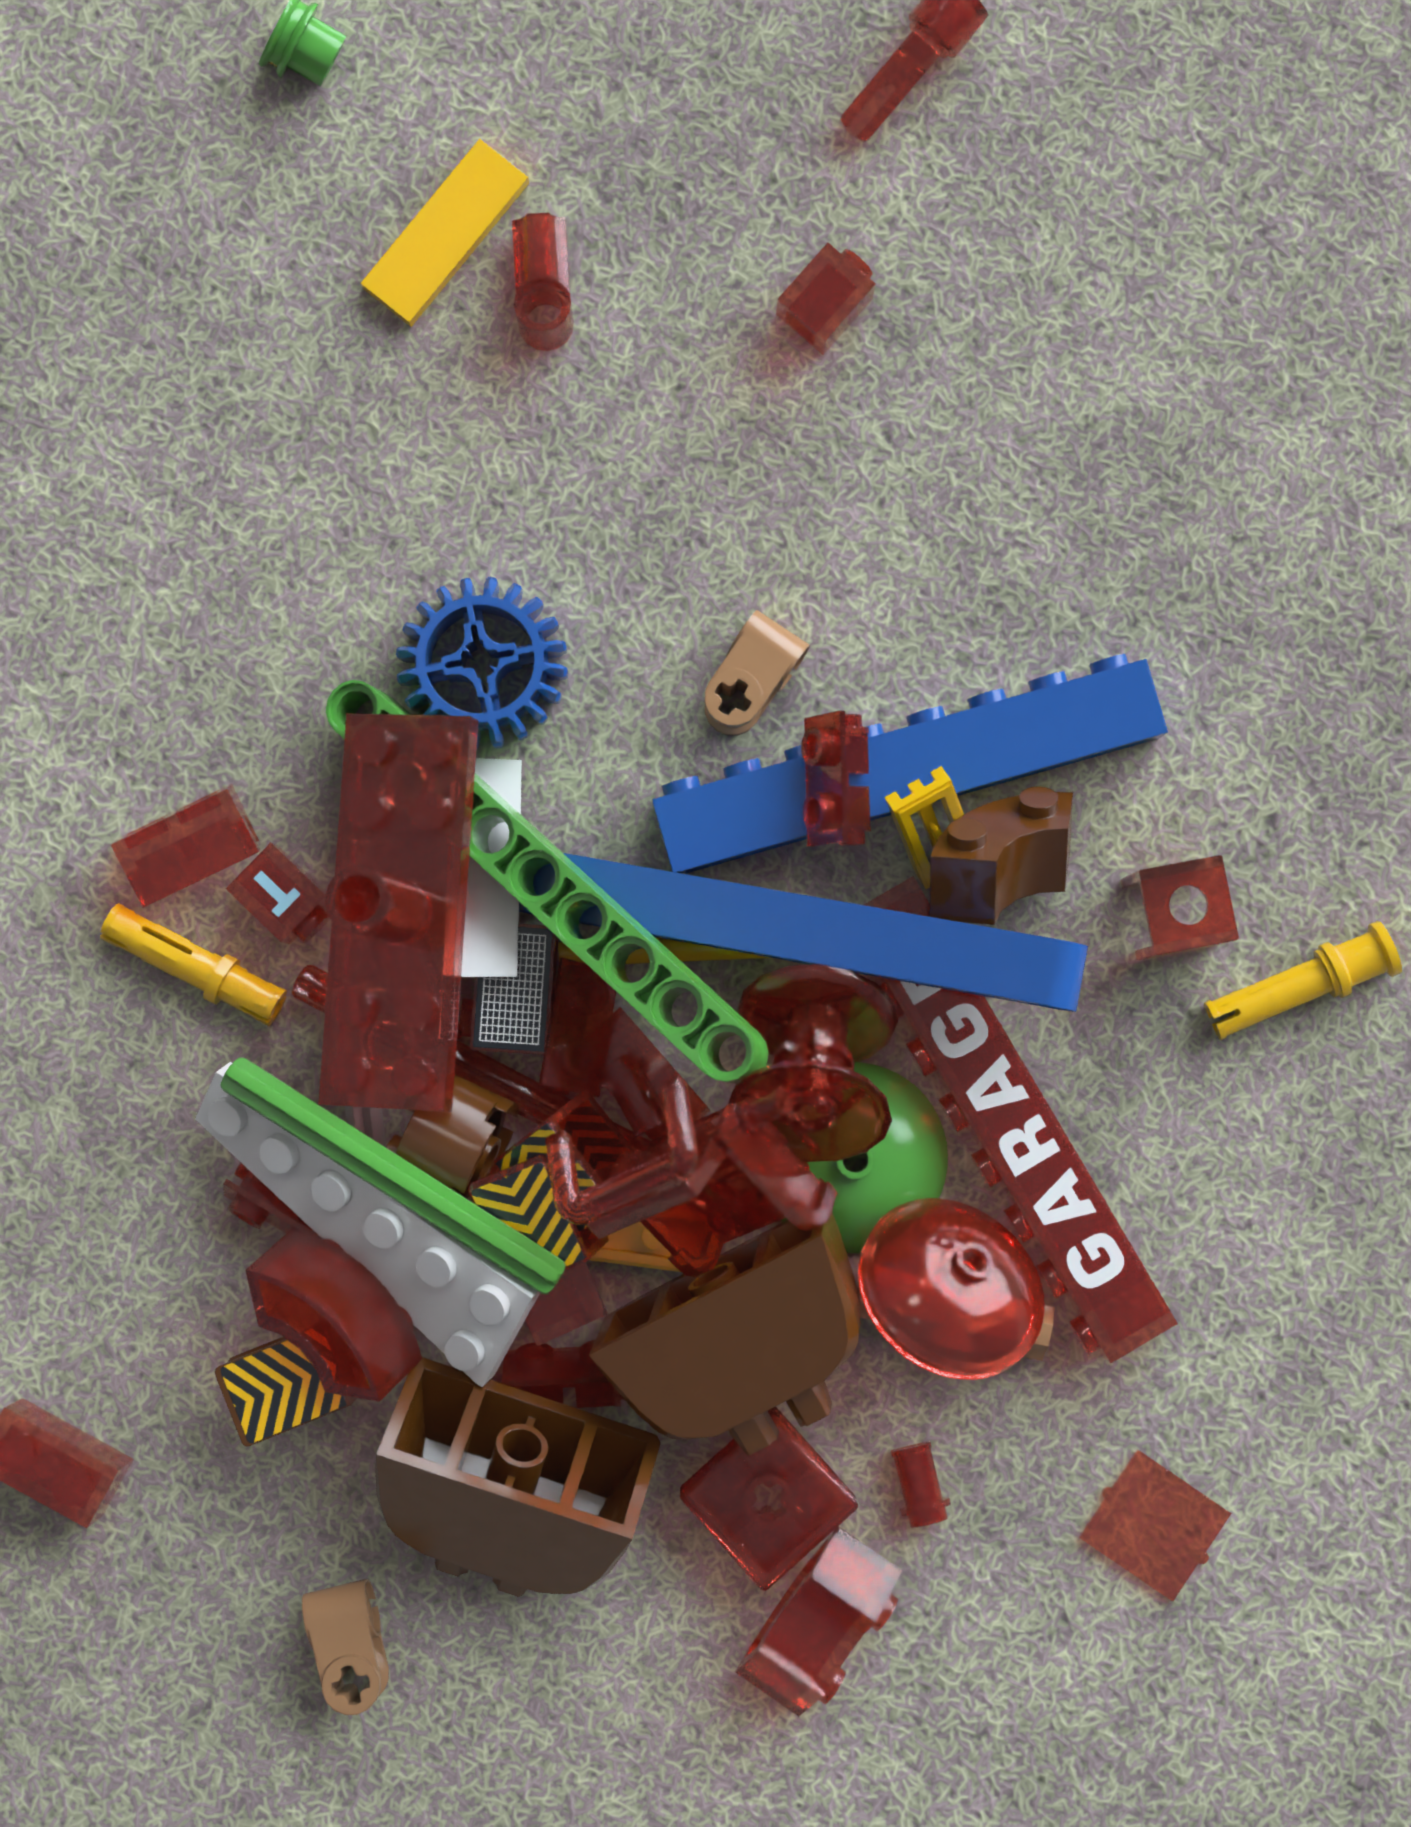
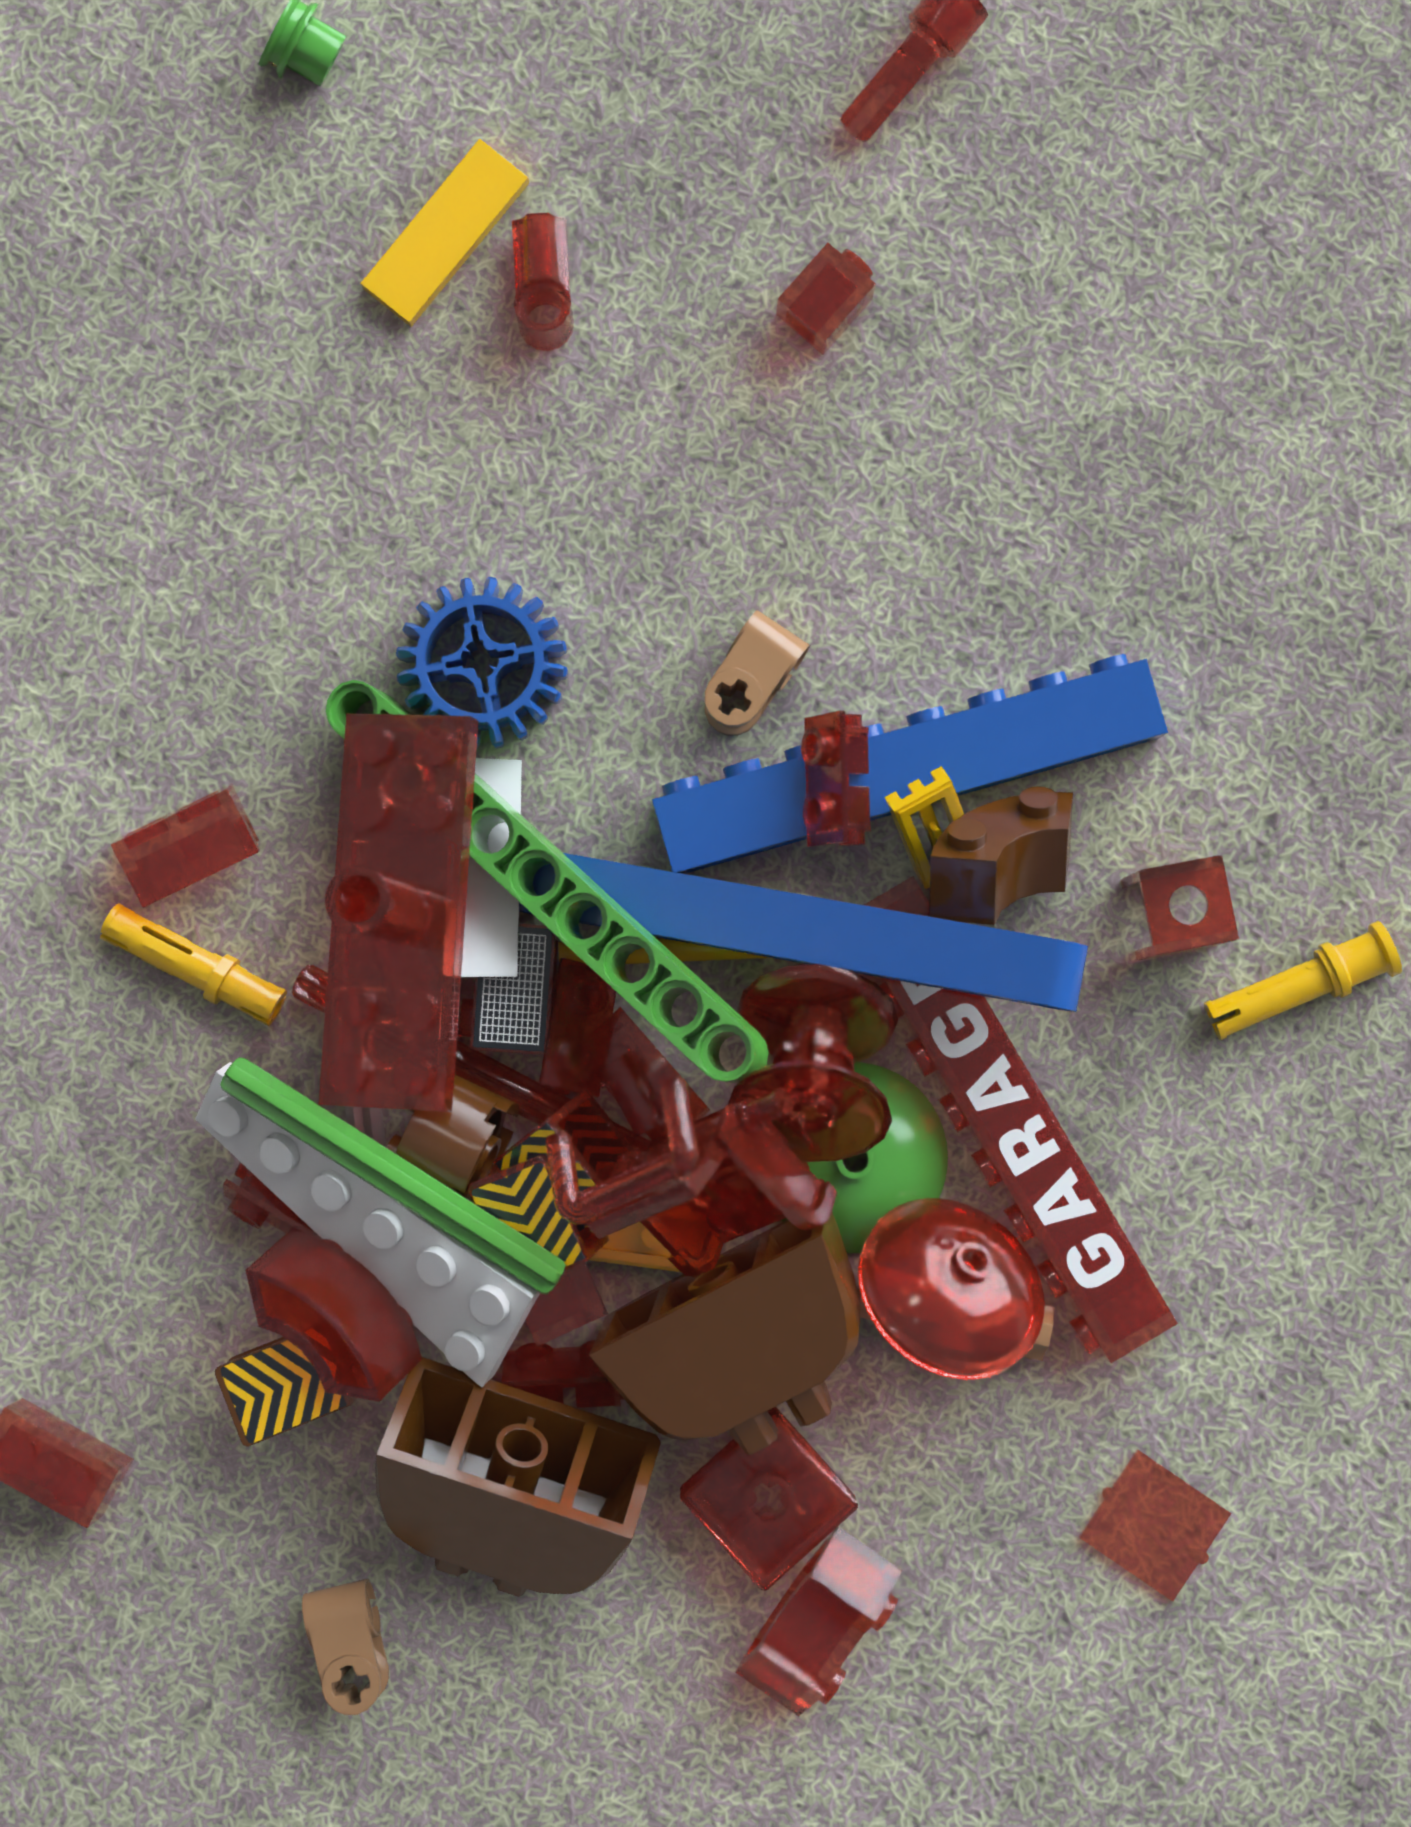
(281, 896): clear red brick -> none
(920, 1485): clear red pin -> none

